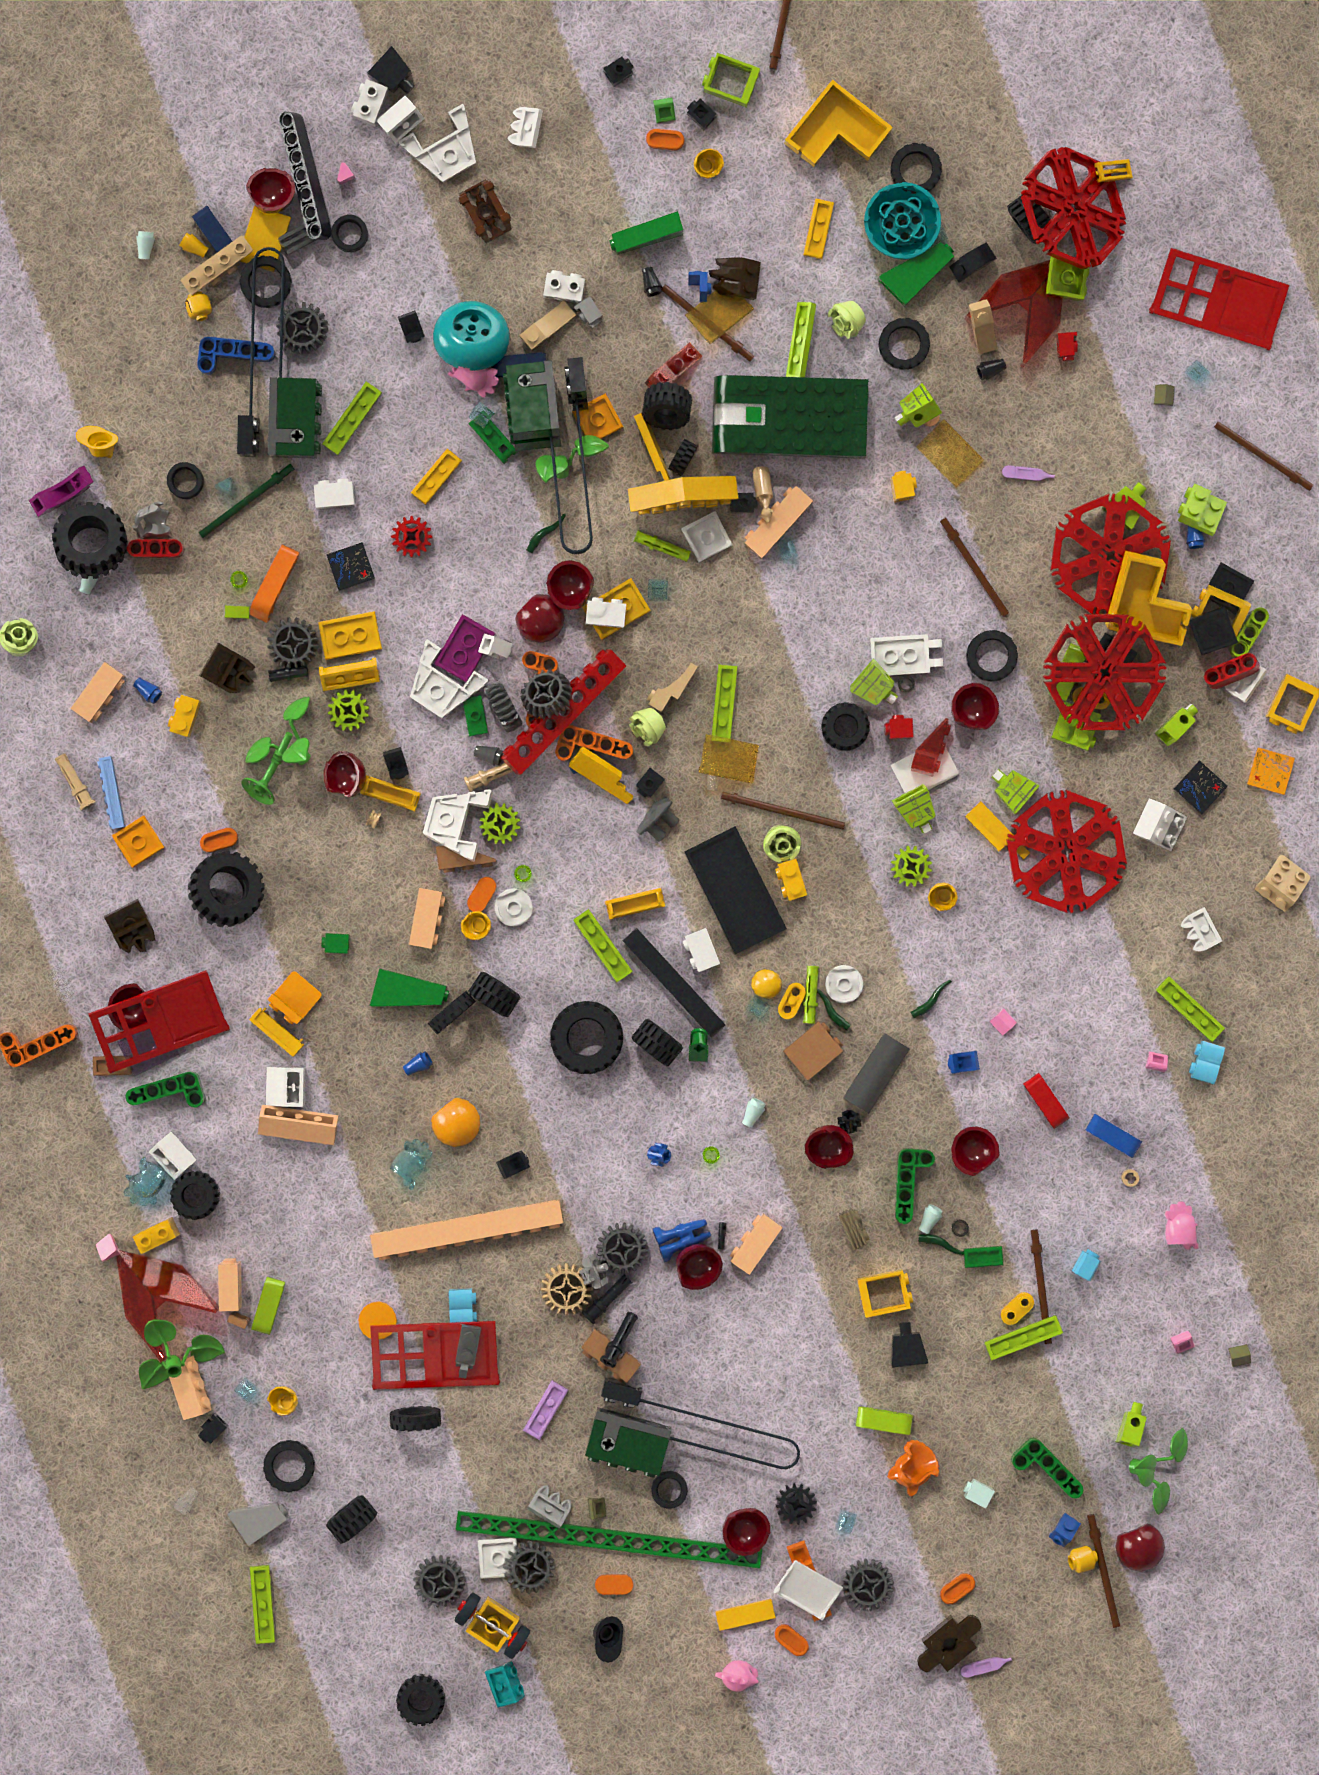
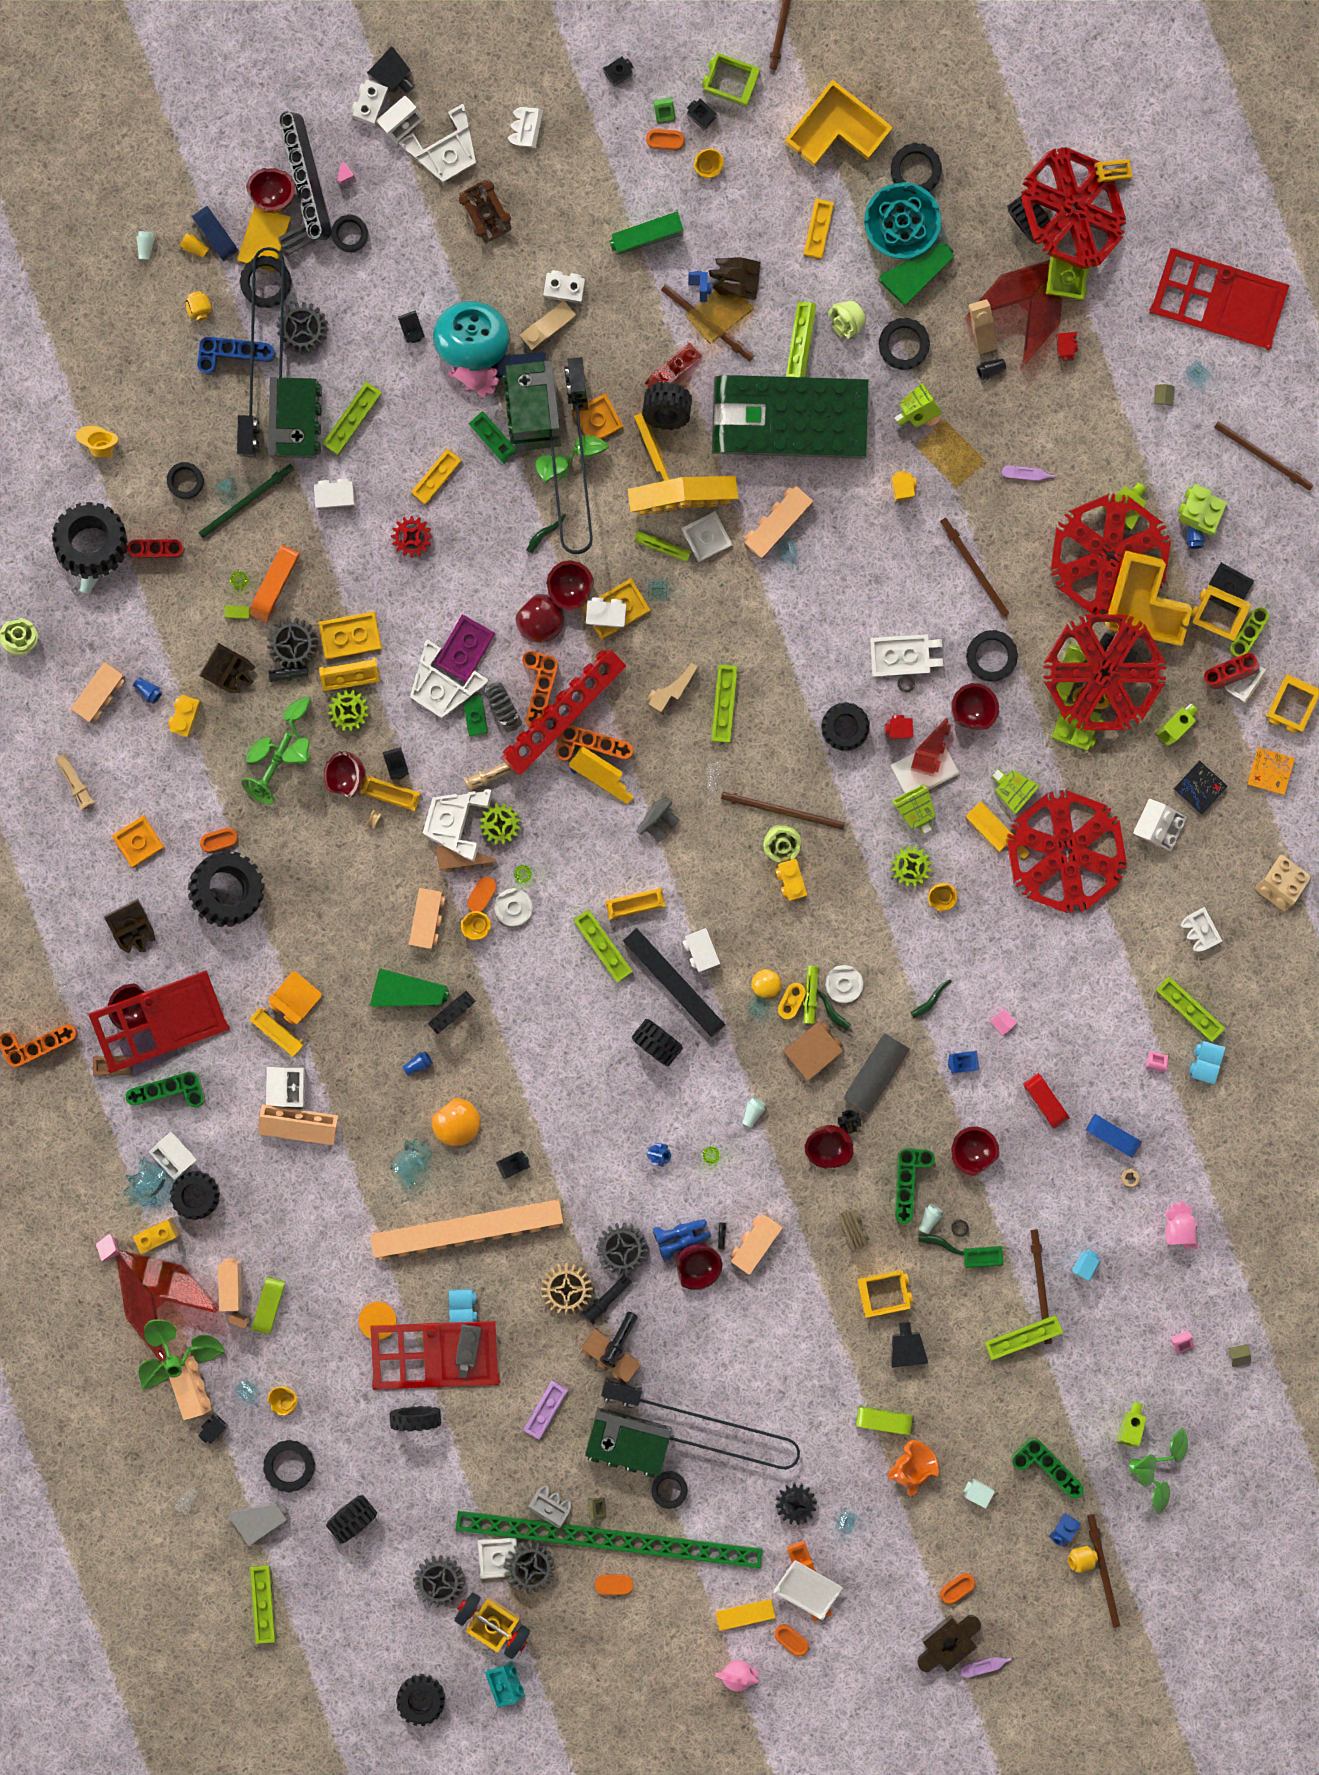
(62, 492): magenta arch -> none
(111, 791): light blue piece -> none
(155, 521): light grey helmet -> none
(217, 266): tan bracket -> none
(336, 943): green brick -> none
(350, 566): black tile -> none
(481, 415): clear light blue slope -> none
(489, 754): dark grey cone -> none
(494, 994): black tyre -> none
(495, 647): white brick -> none
(542, 695): dark grey gear -> none
(560, 1037): black tyre -> none
(589, 312): light grey brick -> none
(596, 1270): light grey piece -> none
(608, 1638): black piece -> none
(647, 725): yellowish green cone -> none
(649, 783): black brick -> none
(651, 282): black cone -> none
(683, 457): black tyre -> none
(698, 1045): green piece -> none
(729, 758): clear yellow piece -> none
(735, 890): black tile -> none
(736, 506): black brick -> none
(746, 1531): dark red cylinder -> none
(763, 490): tan wheel -> none
(859, 1587): dark grey gear -> none
(874, 684): lime torso -> none
(972, 262): black brick -> none
(1017, 1308): yellow plate -> none
(1140, 1548): dark red cylinder -> none
(1213, 630): black tile -> none

